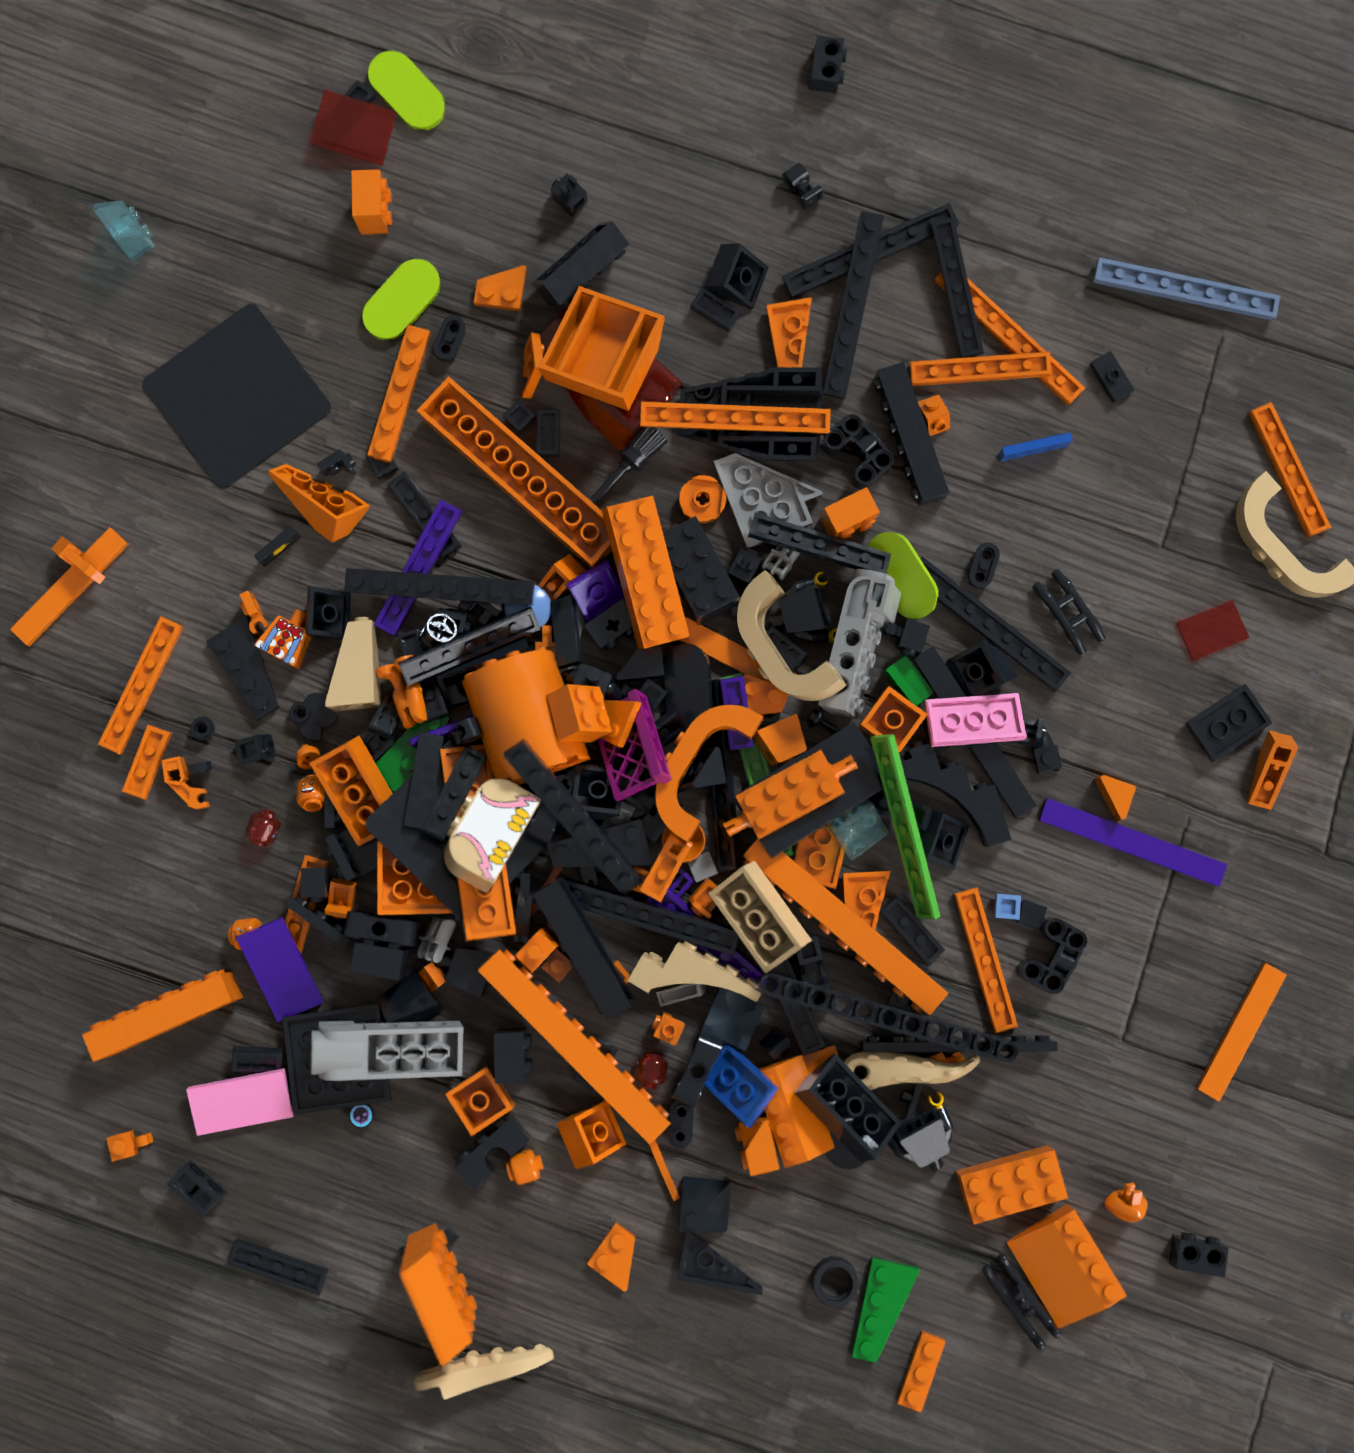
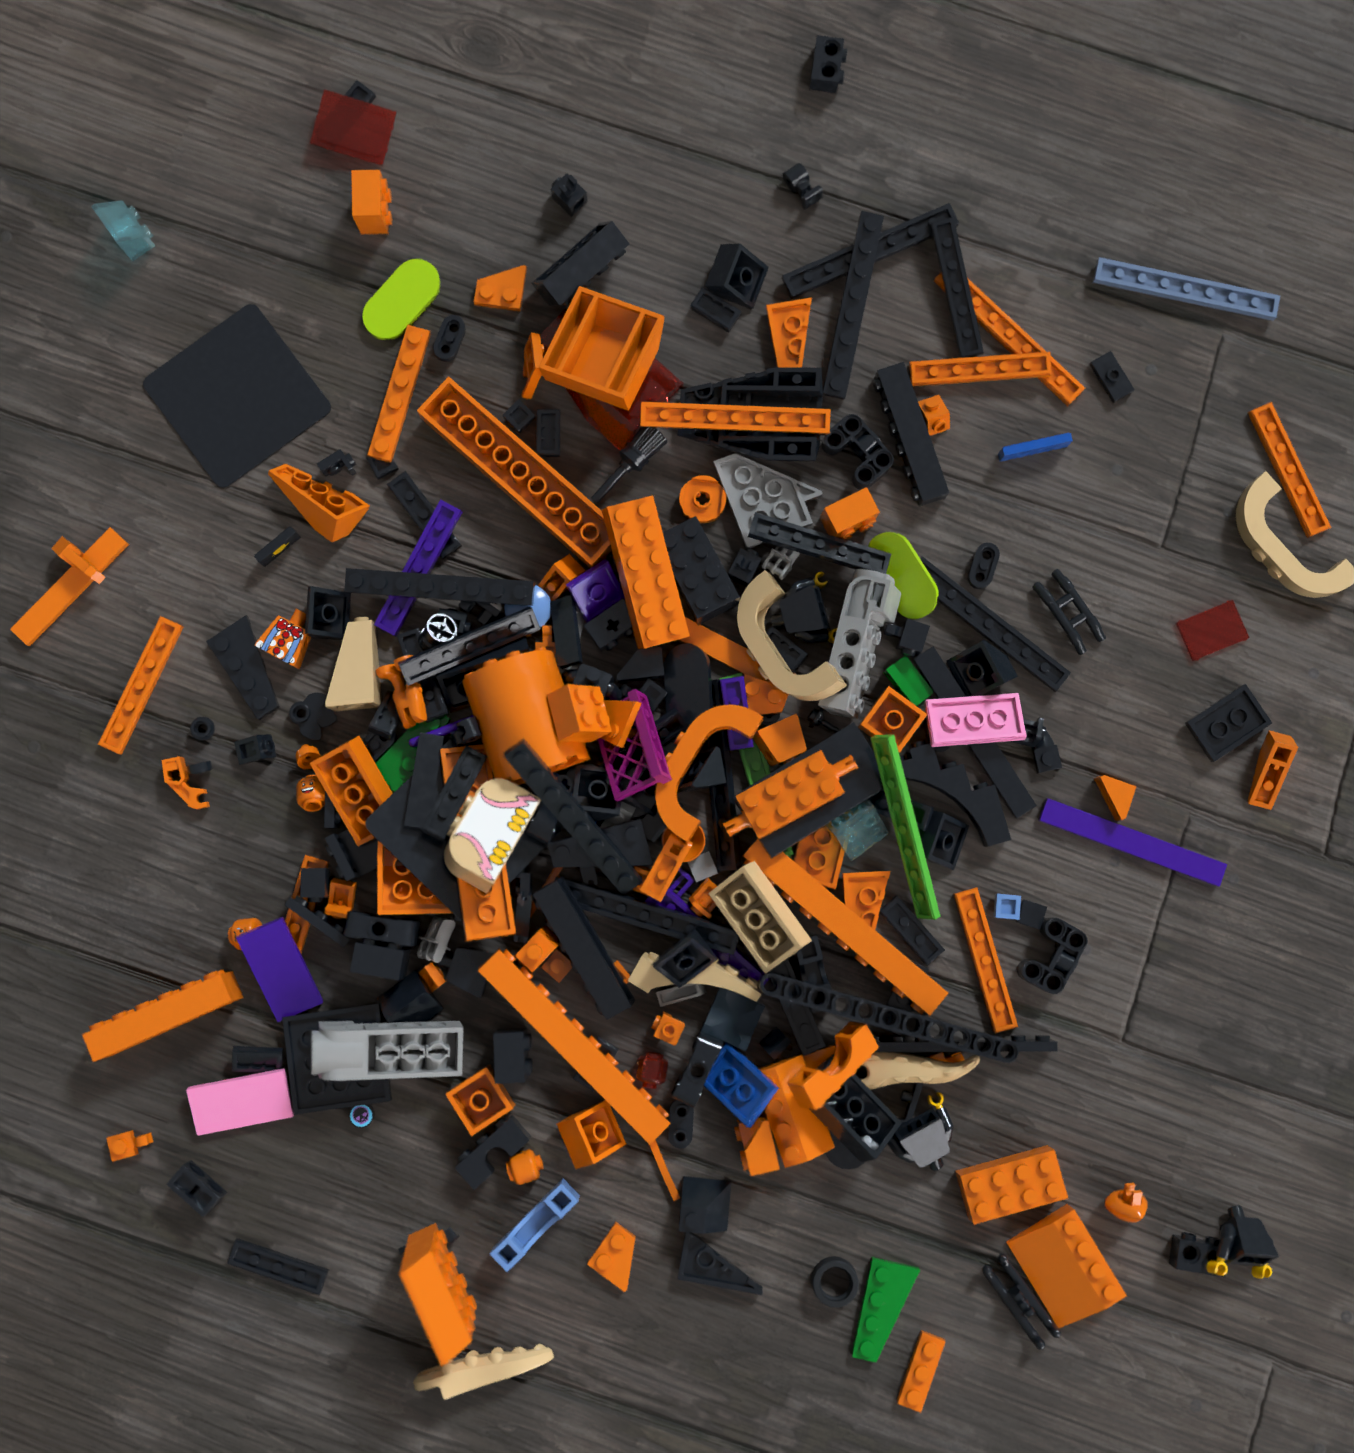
(146, 762): orange tile -> none
(251, 607): orange plate -> none
(263, 828): clear red head -> none
(406, 90): lime tile -> none
(534, 1224): none -> medium blue arch
(685, 959): none -> black slope
(853, 1047): none -> orange arch
(1241, 1031): orange tile -> none
(1243, 1243): none -> black torso

